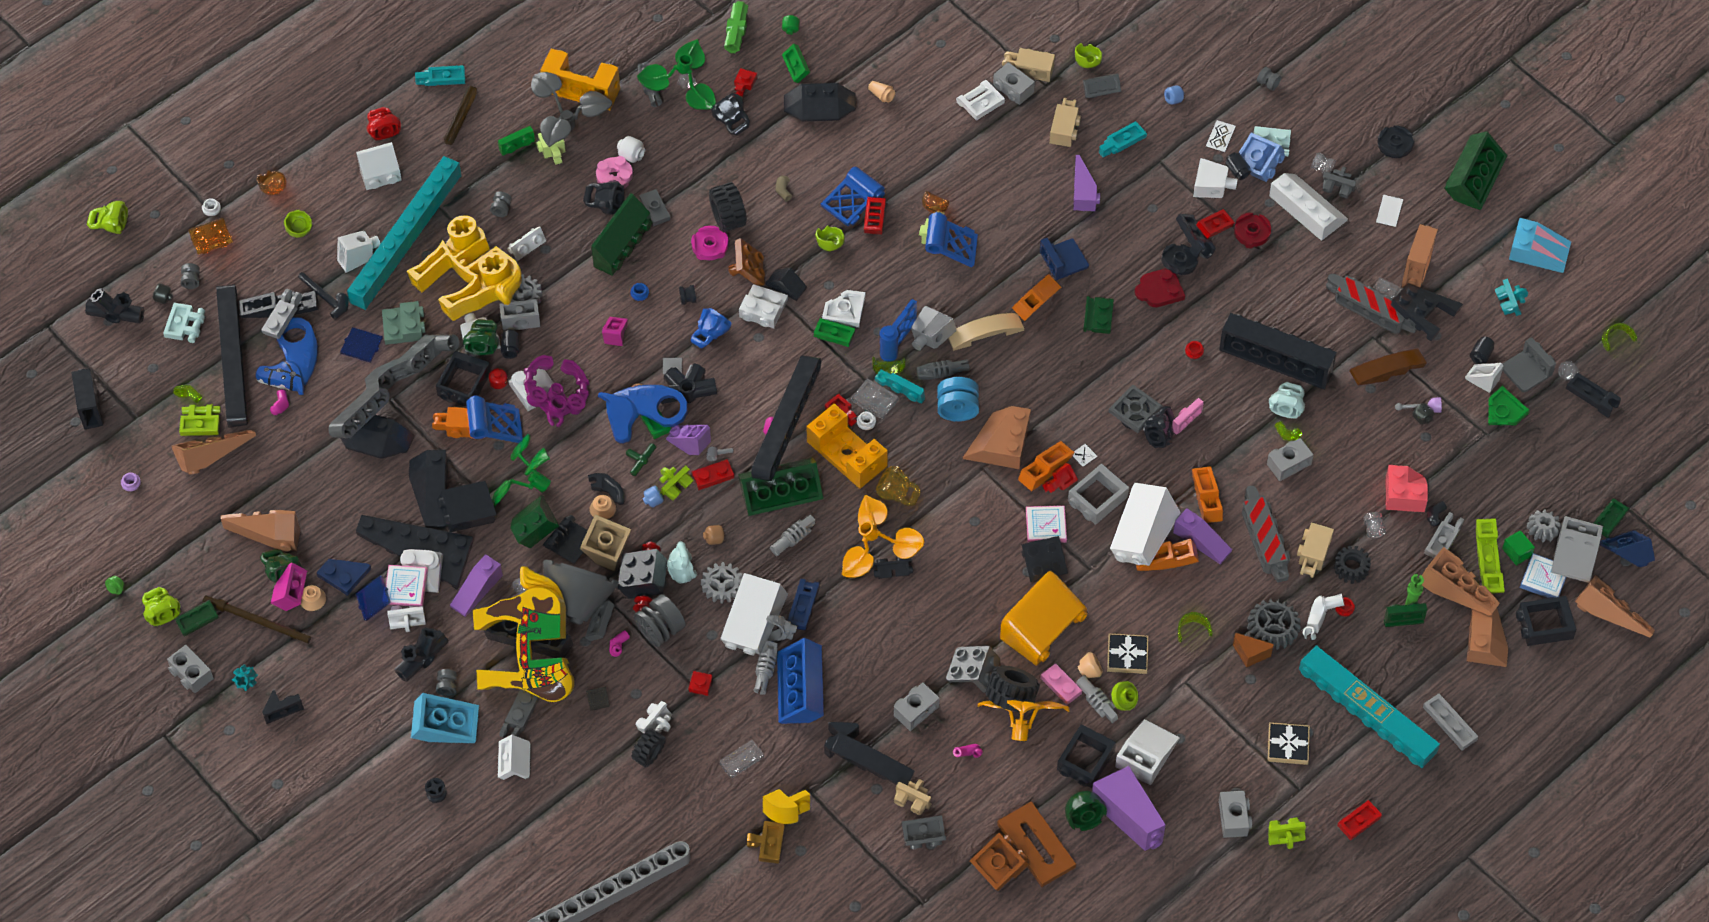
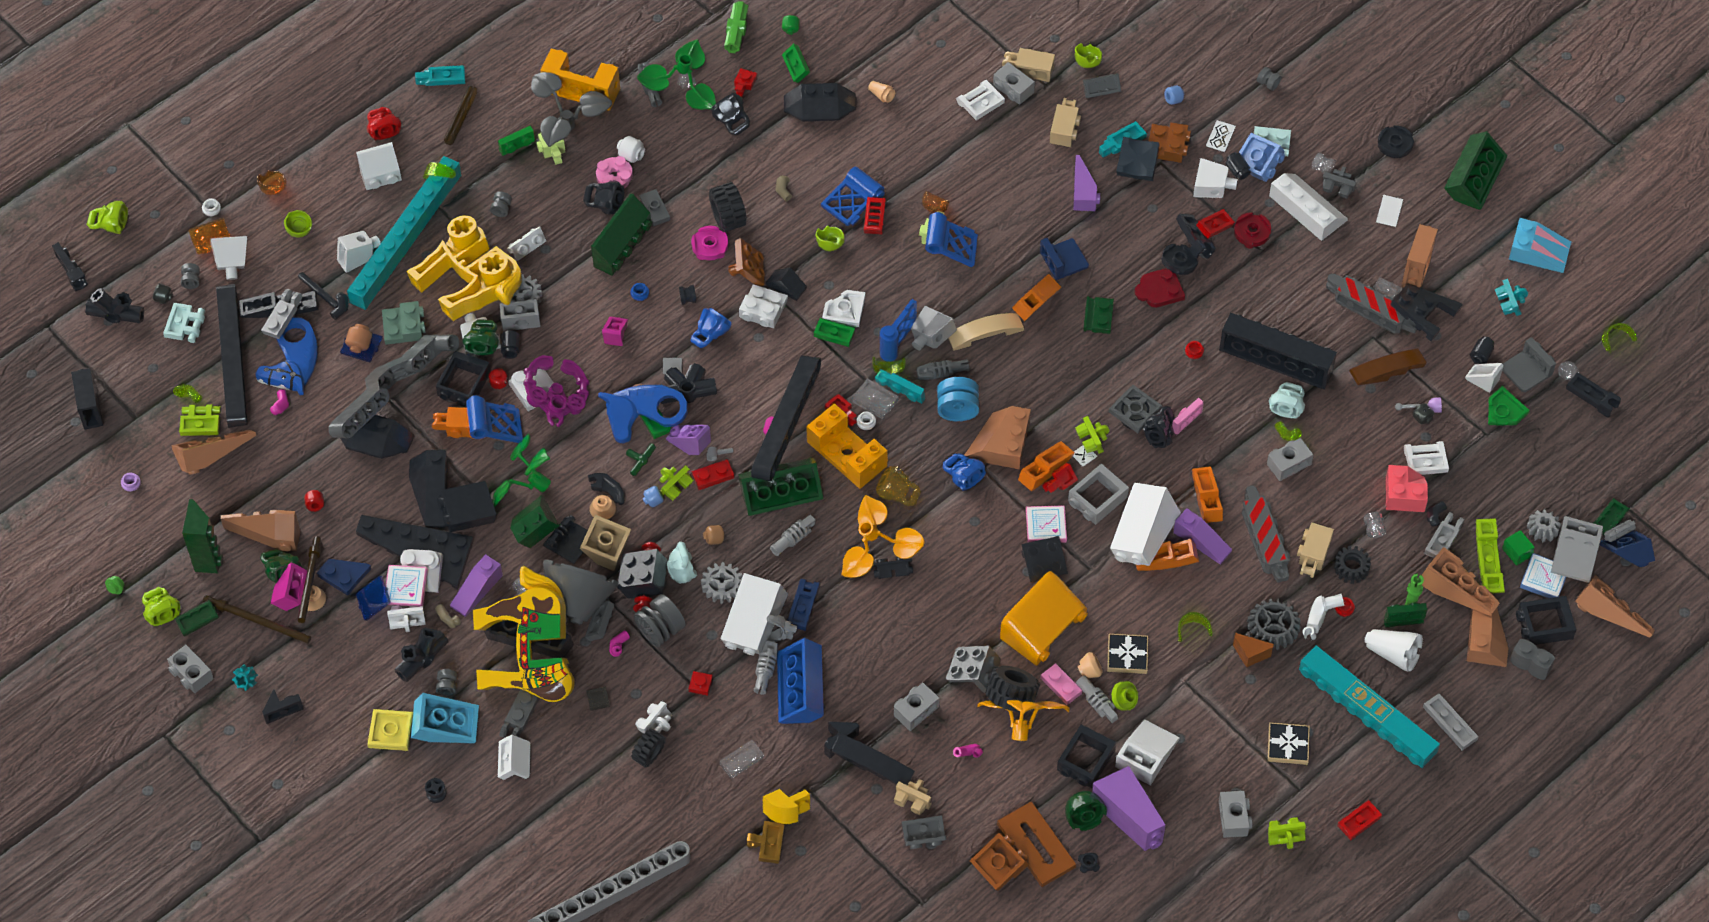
(74, 273): none -> black plate
(201, 540): none -> dark green slope
(229, 254): none -> white torso
(314, 500): none -> red piece
(314, 554): none -> dark brown bar
(358, 338): none -> nougat head
(390, 730): none -> light yellow plate
(438, 169): none -> clear neon green helmet
(446, 618): none -> dark tan arm
(965, 472): none -> blue piece
(1087, 429): none -> lime hips
(1088, 857): none -> black plate
(1137, 159): none -> black brick
(1171, 141): none -> dark orange plate
(1395, 647): none -> white cone
(1427, 463): none -> white plate
(1530, 658): none -> dark grey brick
(1619, 530): none -> light grey axle

